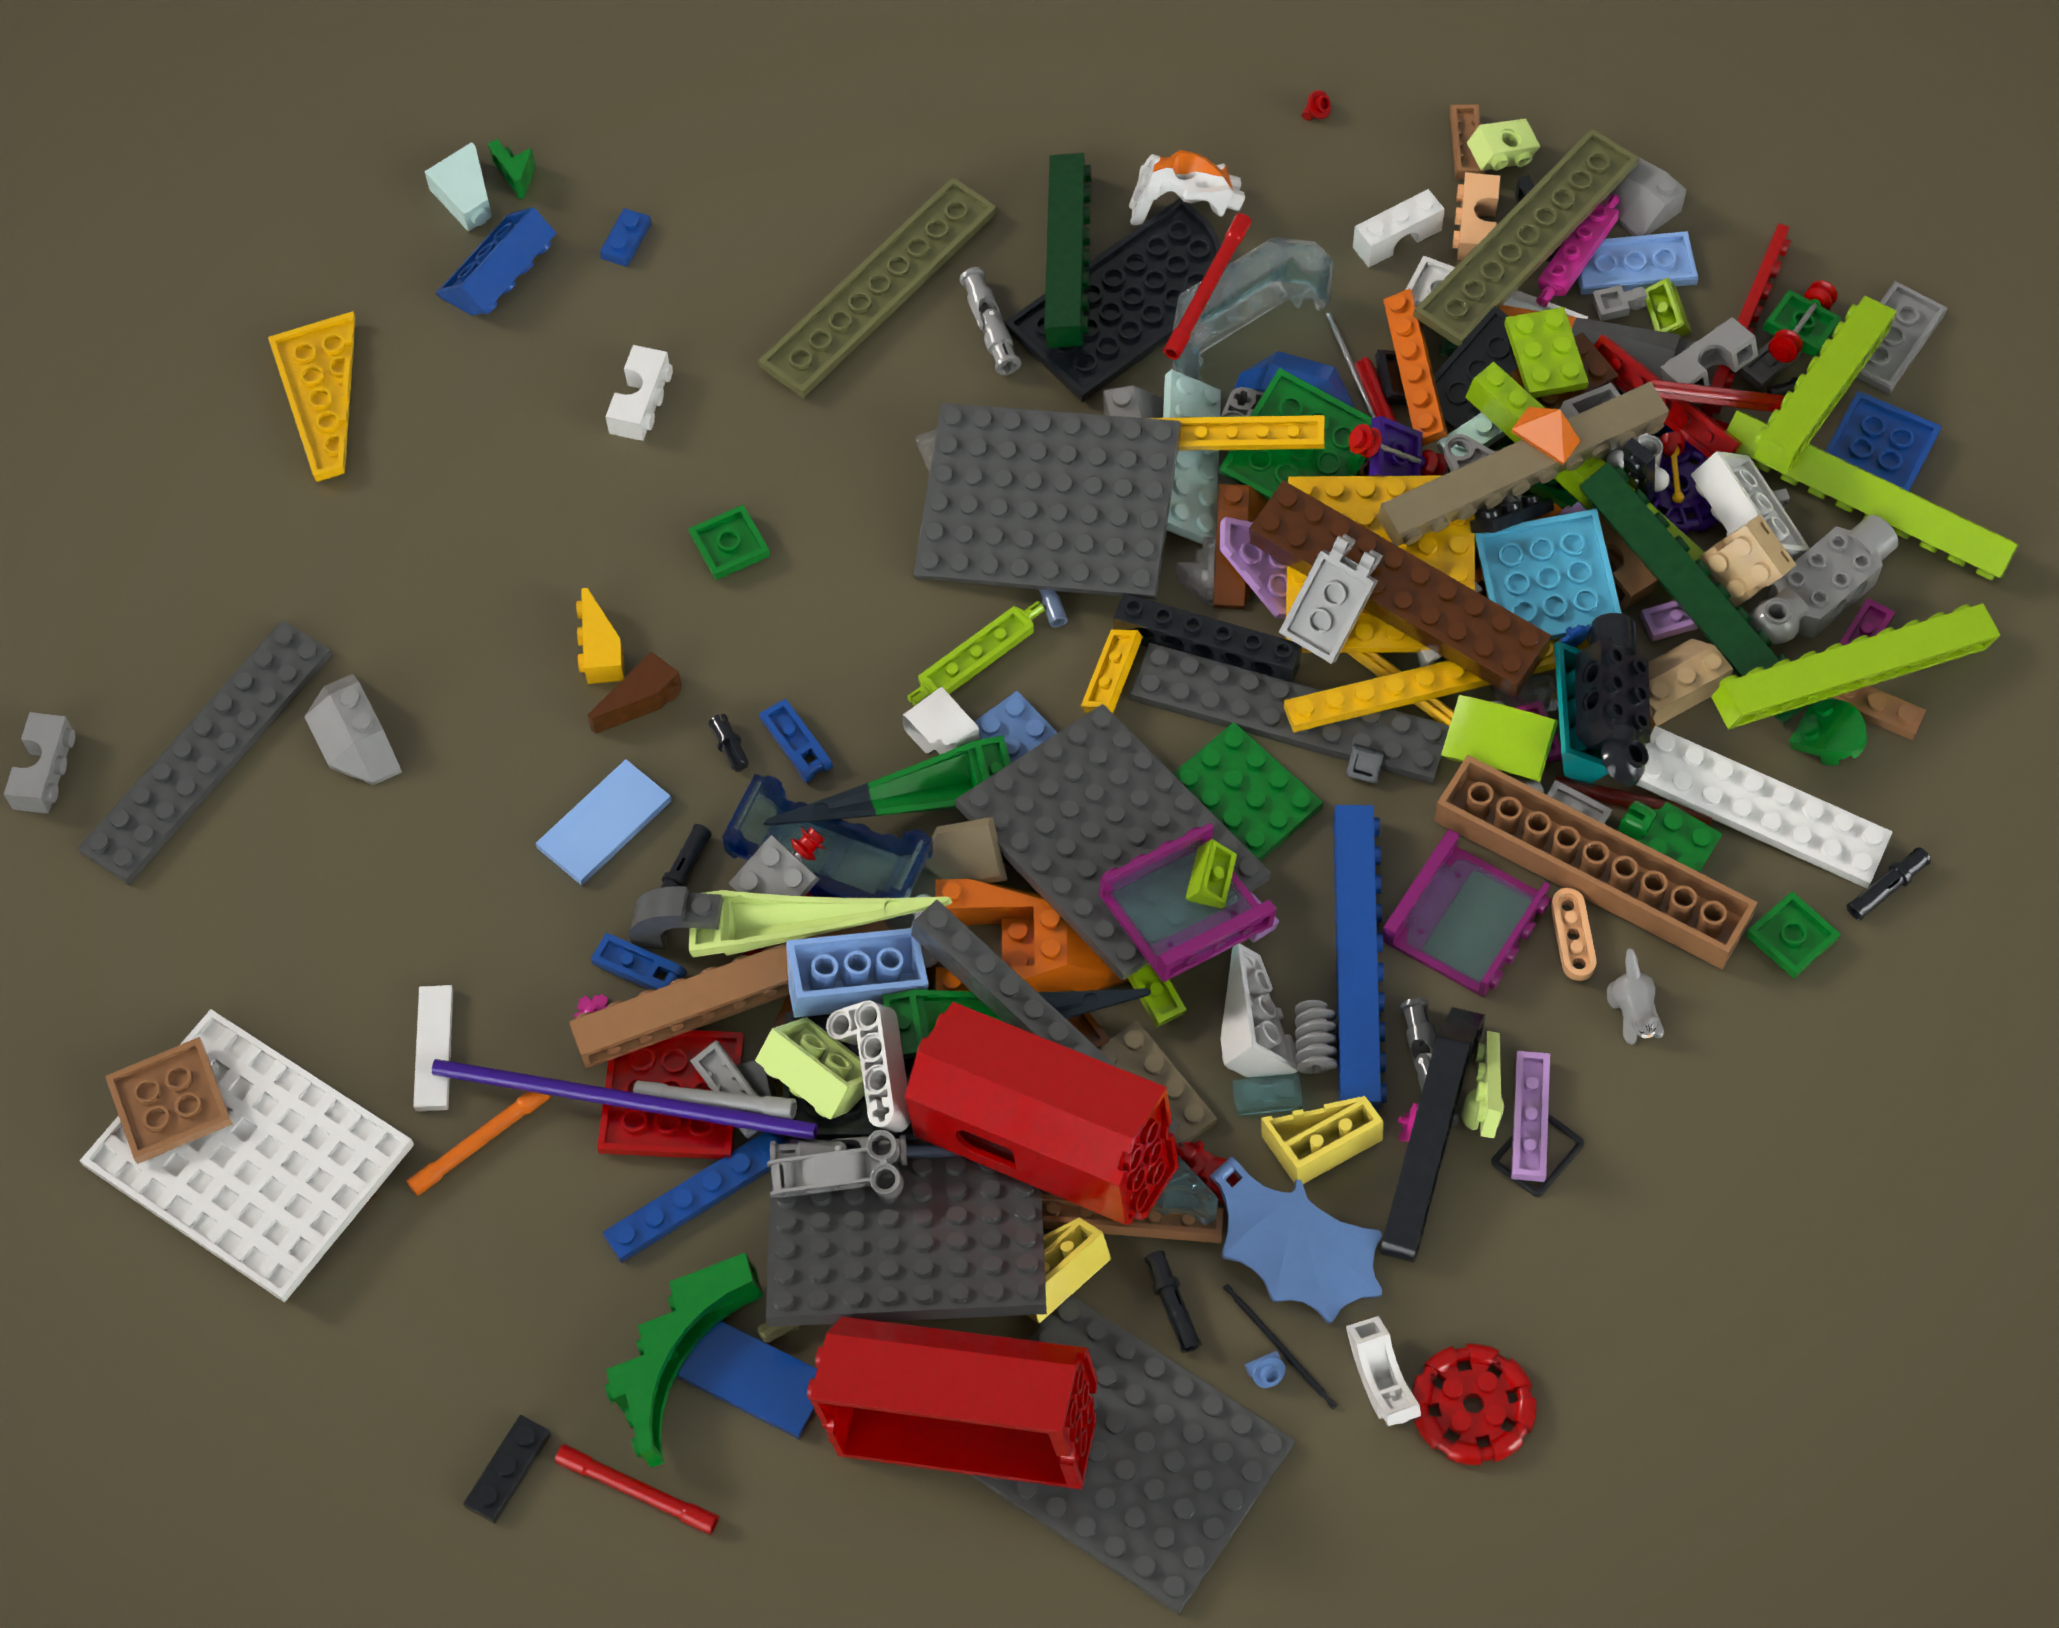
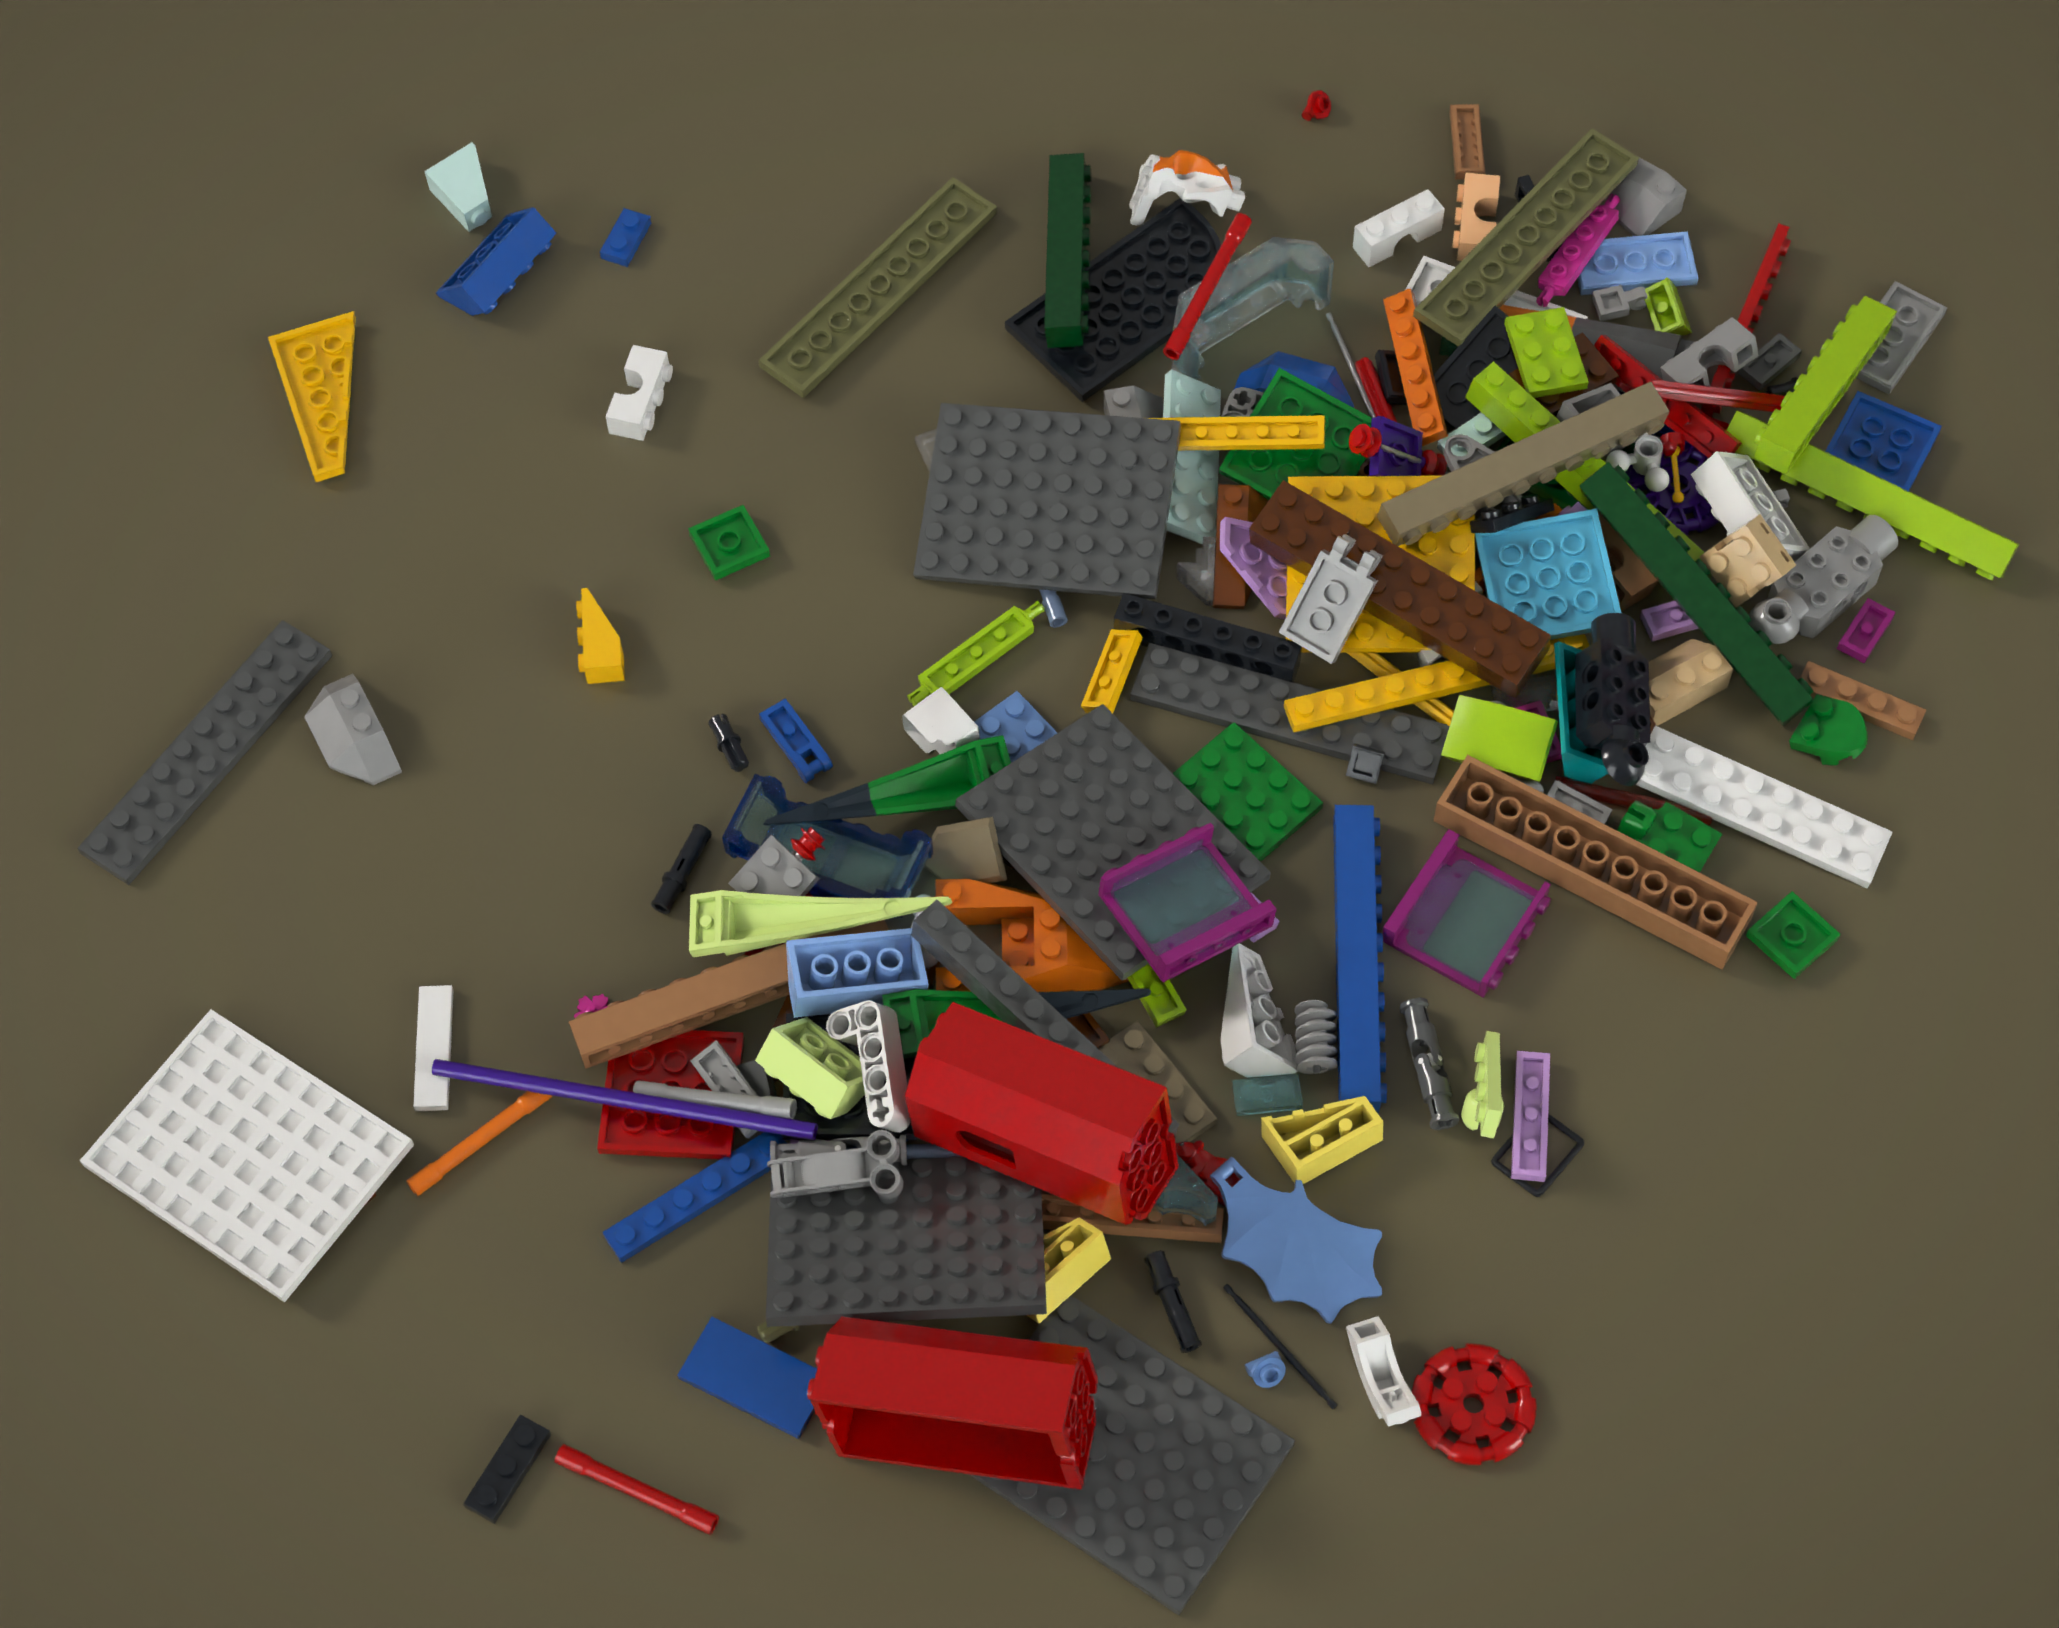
(37, 786): light grey arch -> none
(168, 1100): medium nougat plate -> none
(515, 169): green slope -> none
(603, 822): light blue tile -> none
(635, 963): blue plate -> none
(638, 694): reddish brown slope -> none
(669, 909): dark grey arch -> none
(696, 1306): green arch -> none
(990, 322): light grey piece -> none
(1211, 874): lime slope -> none
(1407, 1123): dark pink plant -> none
(1430, 1133): black beam -> none
(1503, 144): yellowish green brick -> none
(1547, 432): orange slope -> none
(1575, 923): light nougat plate -> none
(1576, 635): blue plant -> none
(1635, 997): light grey animal -> none
(1640, 467): black plate -> none
(1802, 322): plate -> none
(1854, 665): lime brick -> none
(1898, 875): black pin -> none

